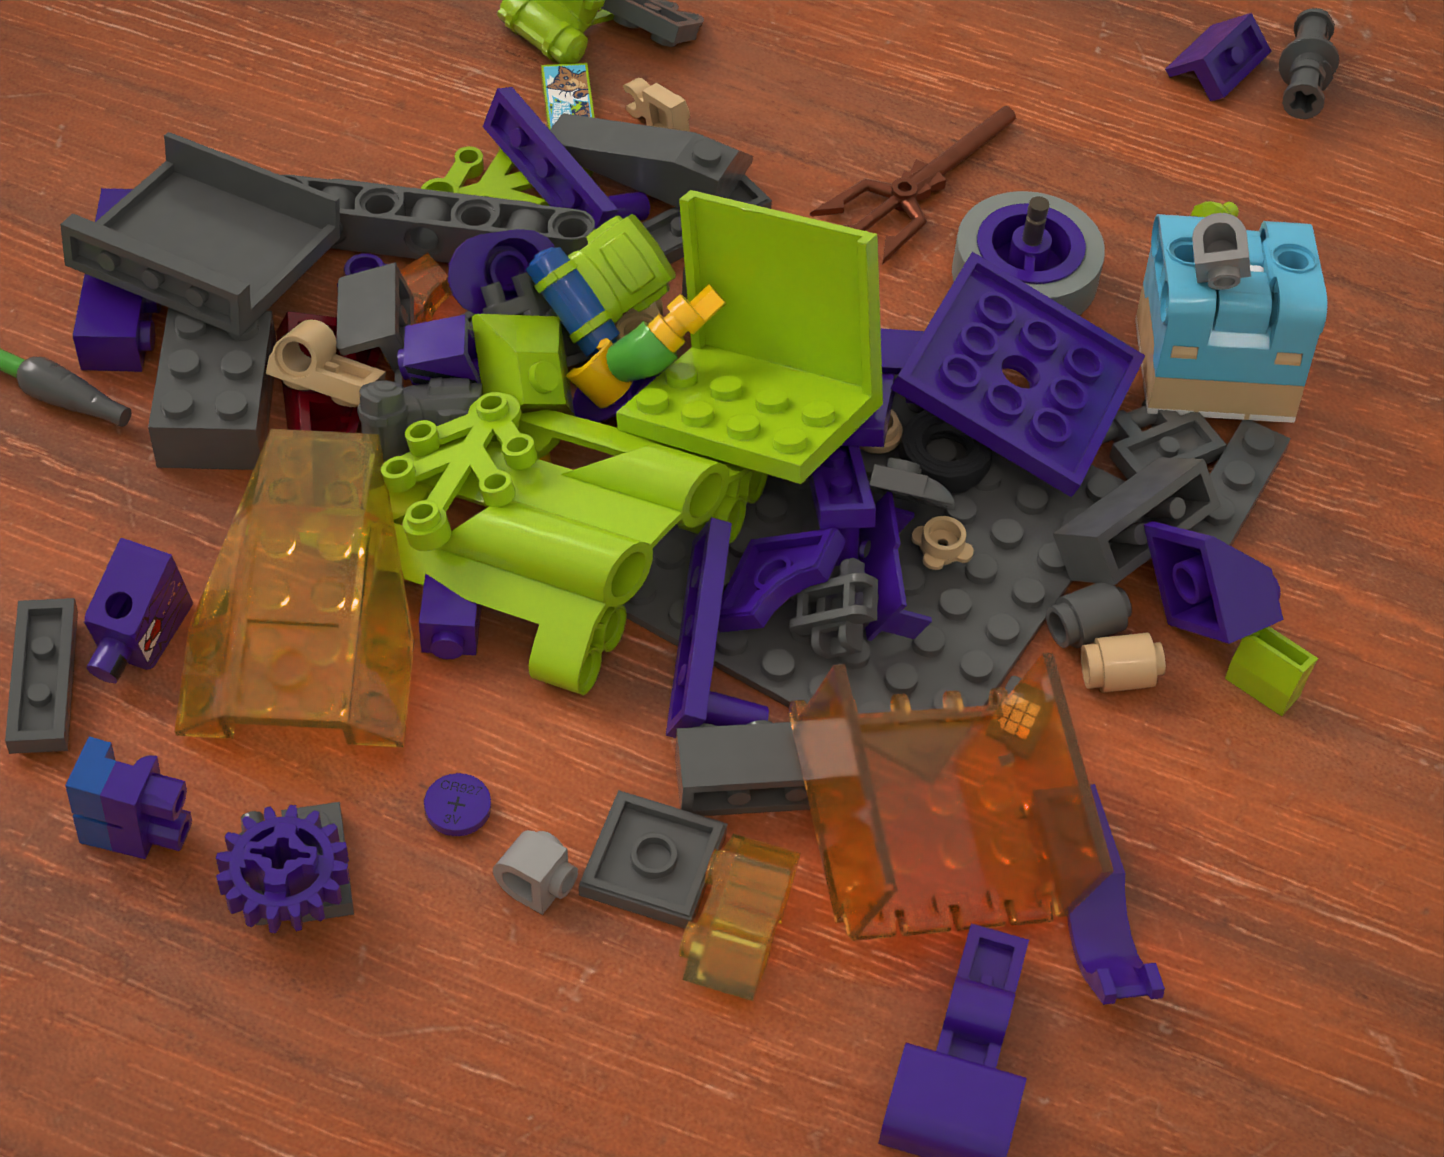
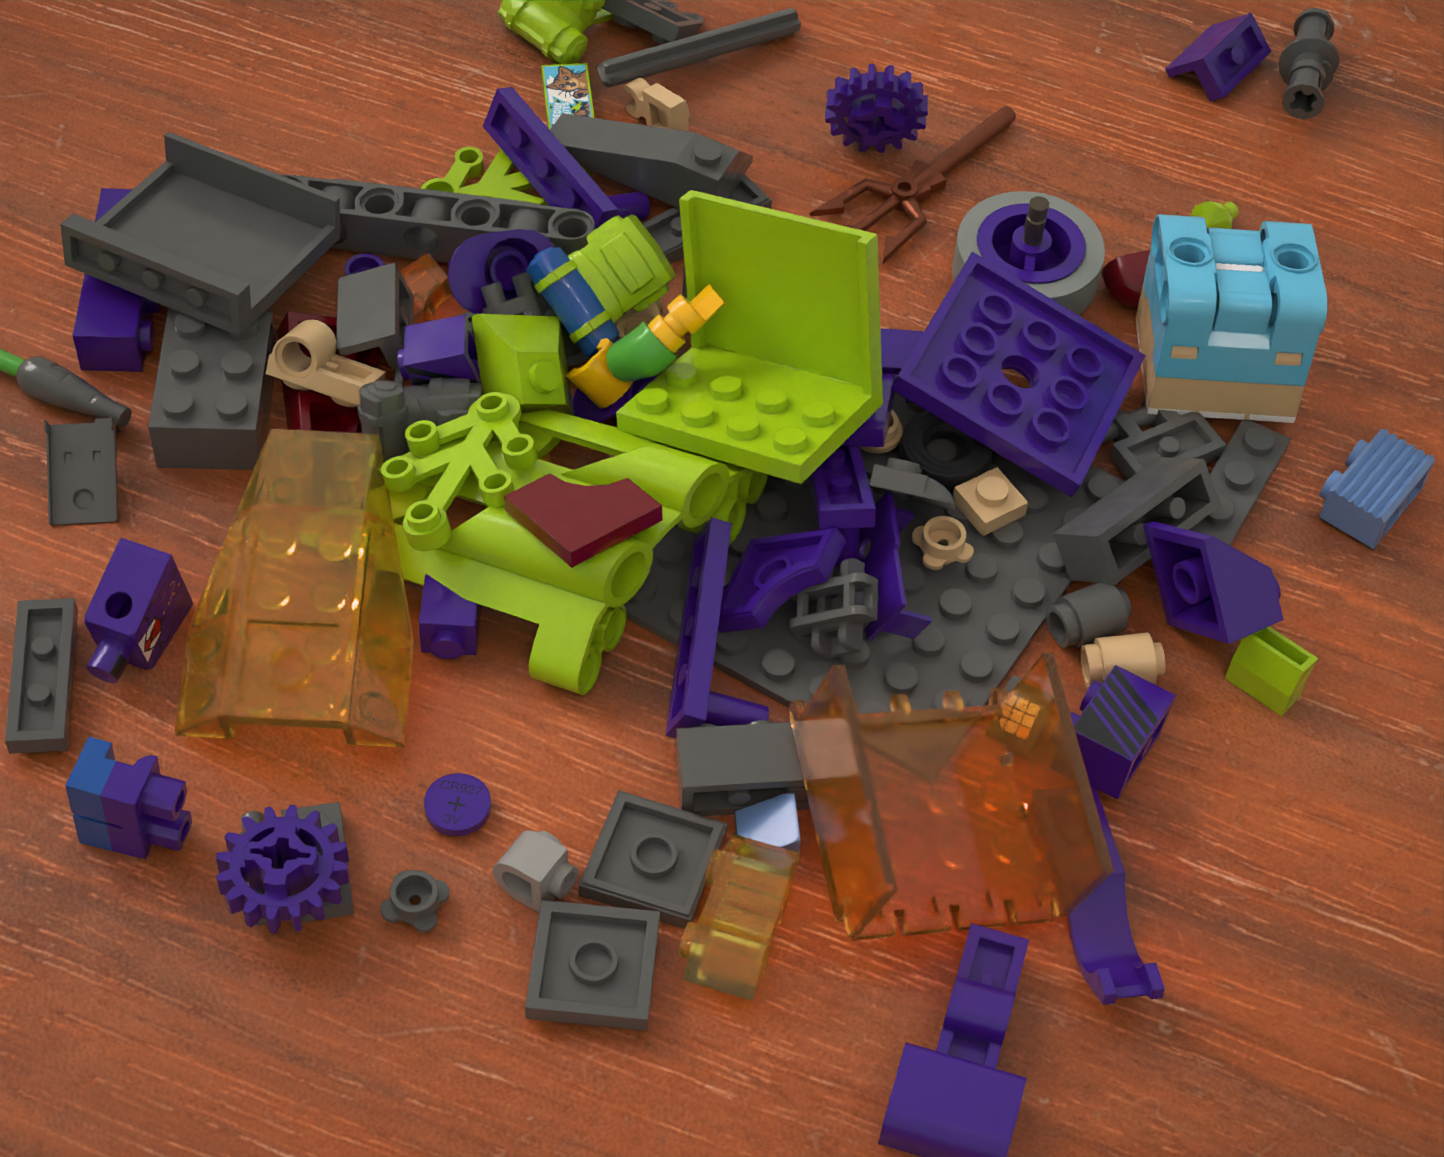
(82, 472): none -> dark grey piece
(415, 885): none -> dark grey plate
(582, 519): none -> dark red tile
(593, 965): none -> dark grey plate
(698, 47): none -> dark grey axle
(771, 822): none -> medium blue slope
(876, 108): none -> dark purple gear
(990, 501): none -> tan plate
(1119, 727): none -> dark purple brick
(1125, 277): none -> dark red piece
(1221, 251): light grey plate -> none
(1375, 488): none -> medium blue brick

